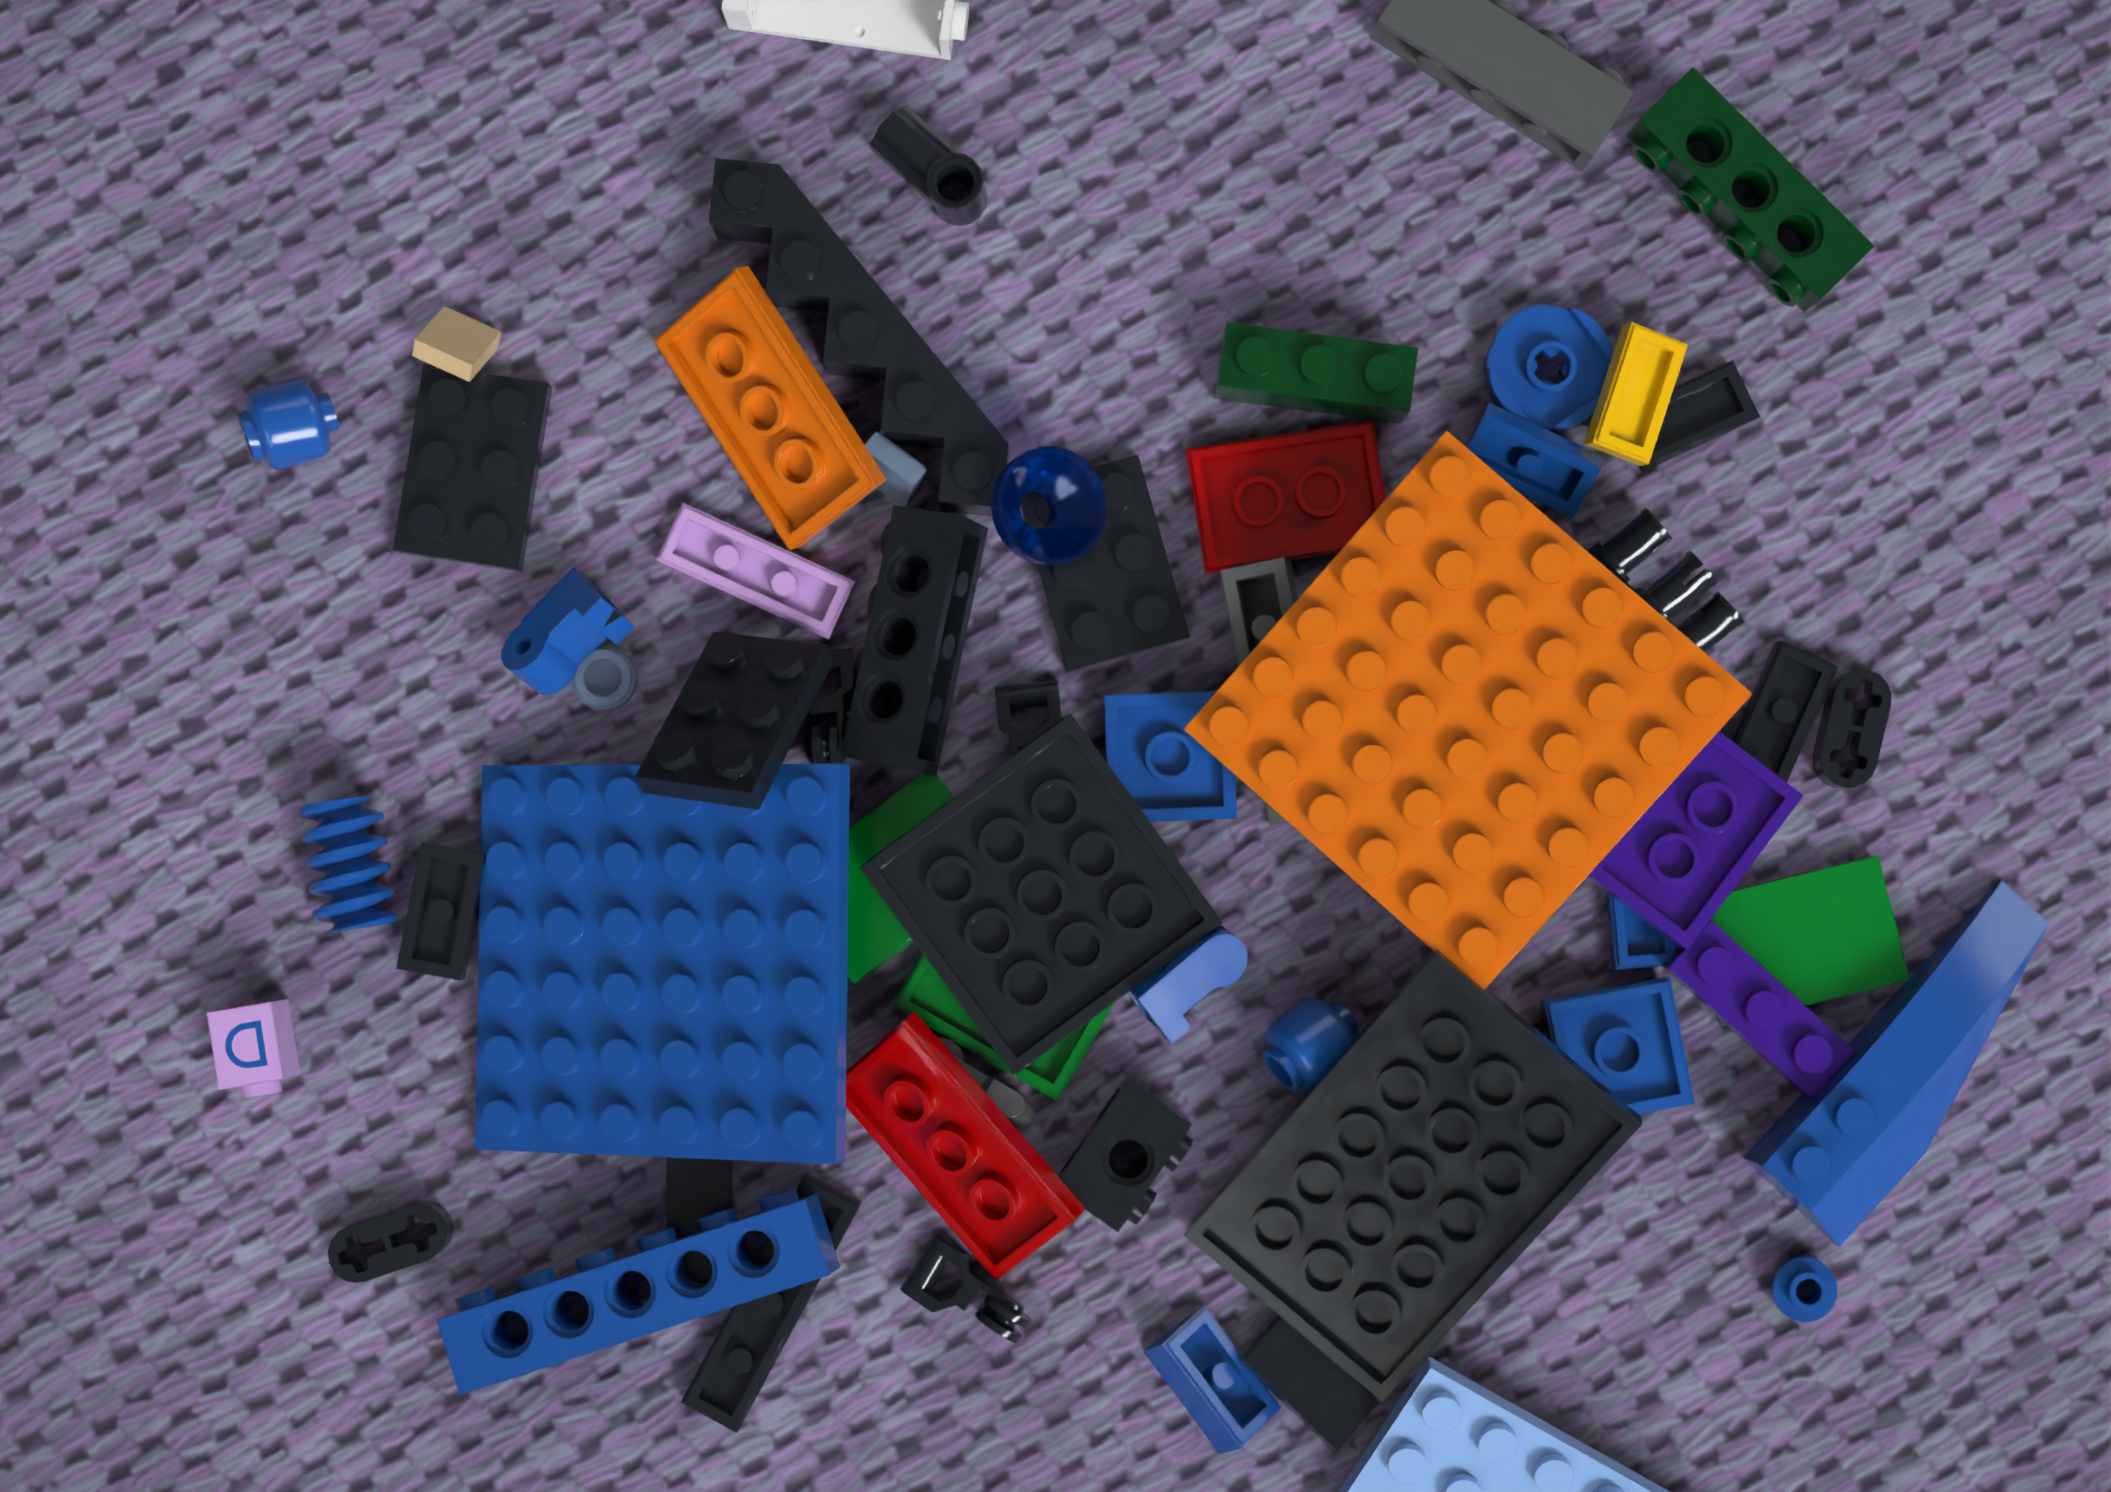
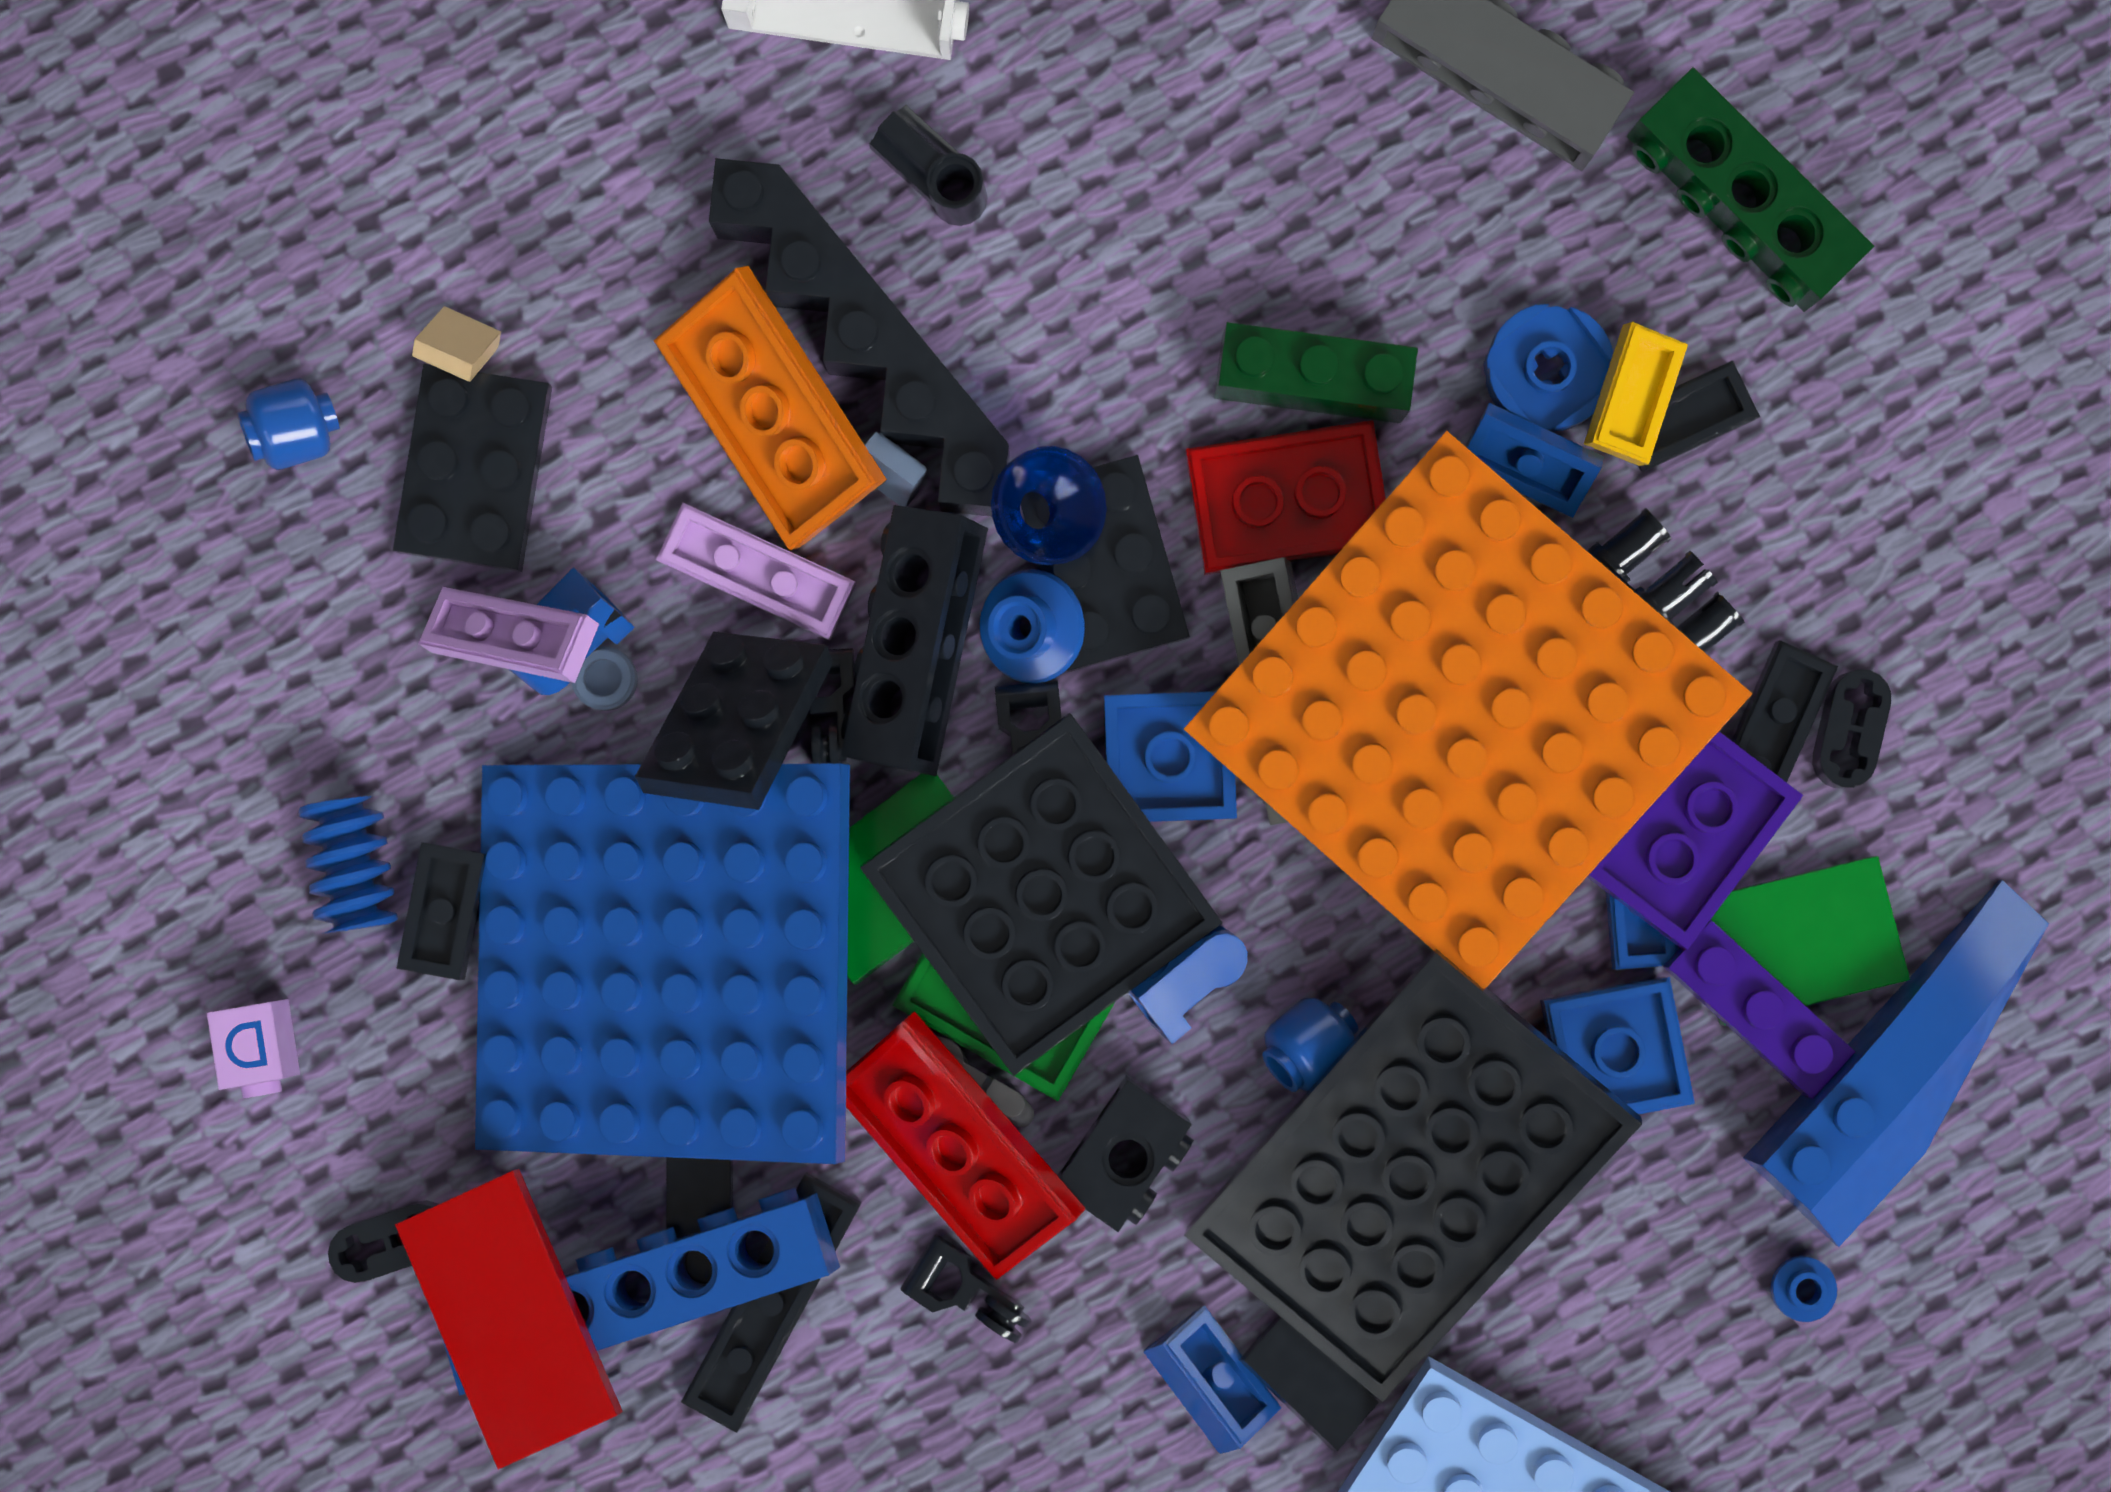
(508, 1318): none -> red tile
(509, 634): none -> lavender tile
(1054, 620): none -> blue piece

